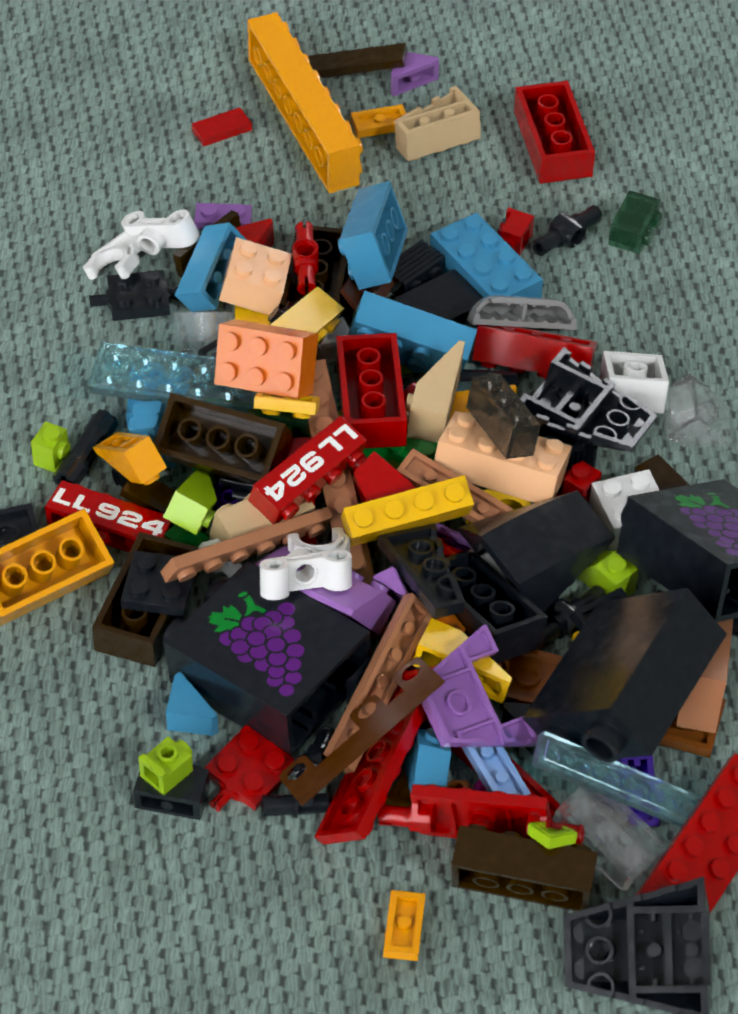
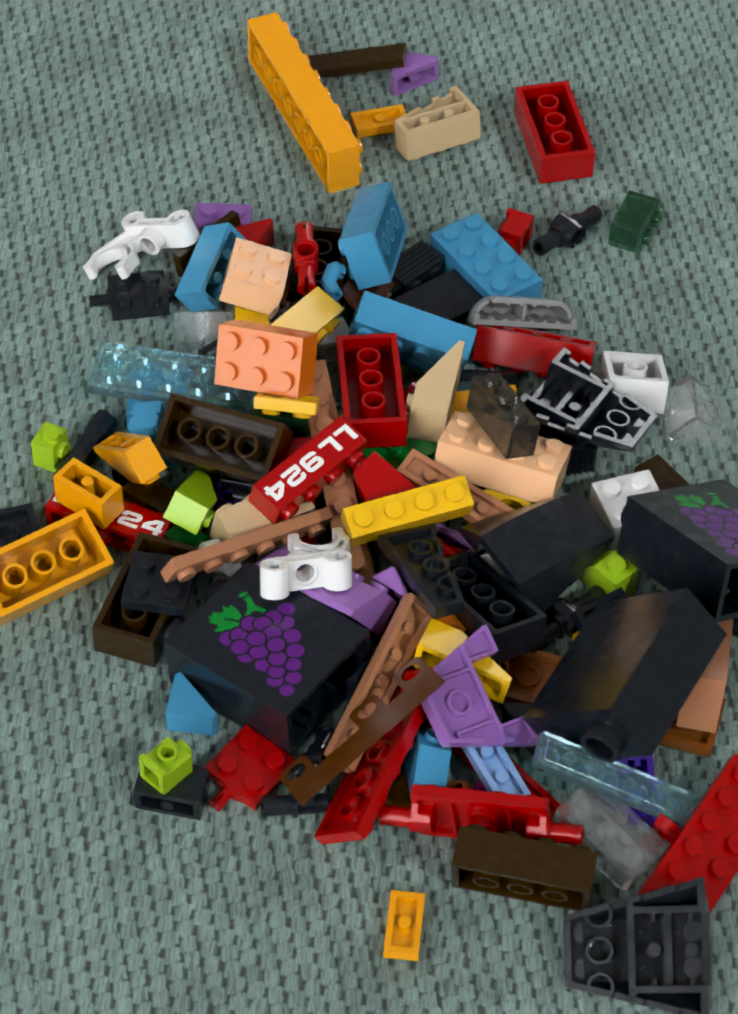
(83, 487): none -> light orange brick
(221, 126): red tile -> none
(329, 279): none -> dark azure arm
(551, 837): lime tile -> none
(580, 479): red brick -> none
(665, 828): none -> red tile

